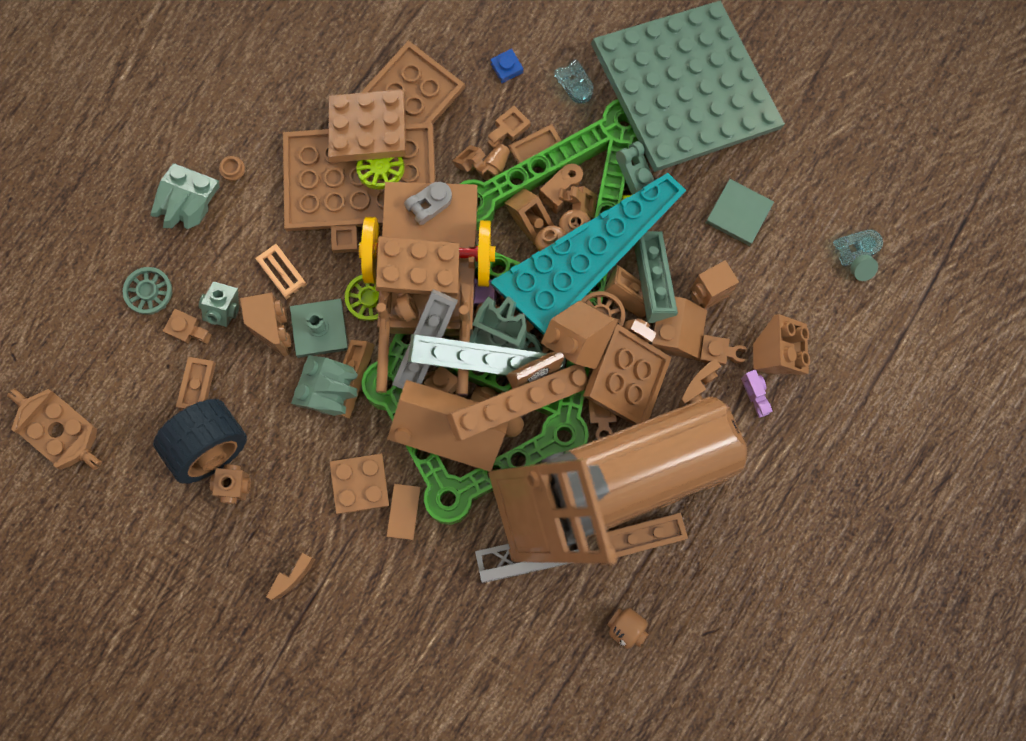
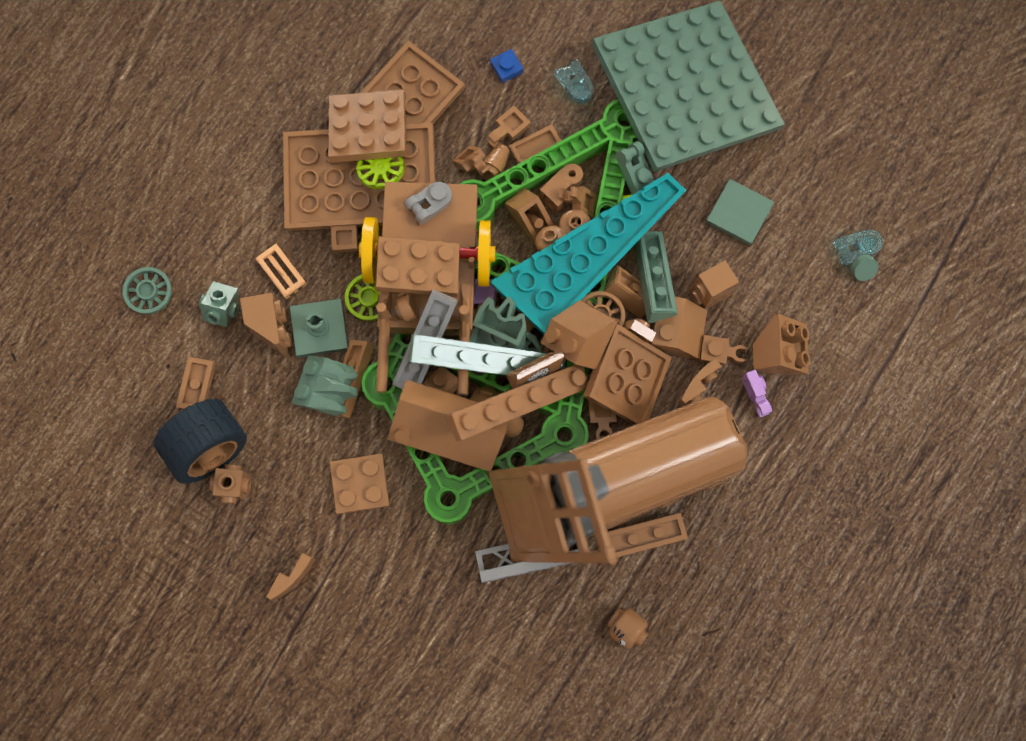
(35, 423): medium nougat plate -> none
(183, 196): sand green plate -> none
(185, 327): medium nougat plate -> none
(232, 168): medium nougat plate -> none
(403, 512): medium nougat tile -> none

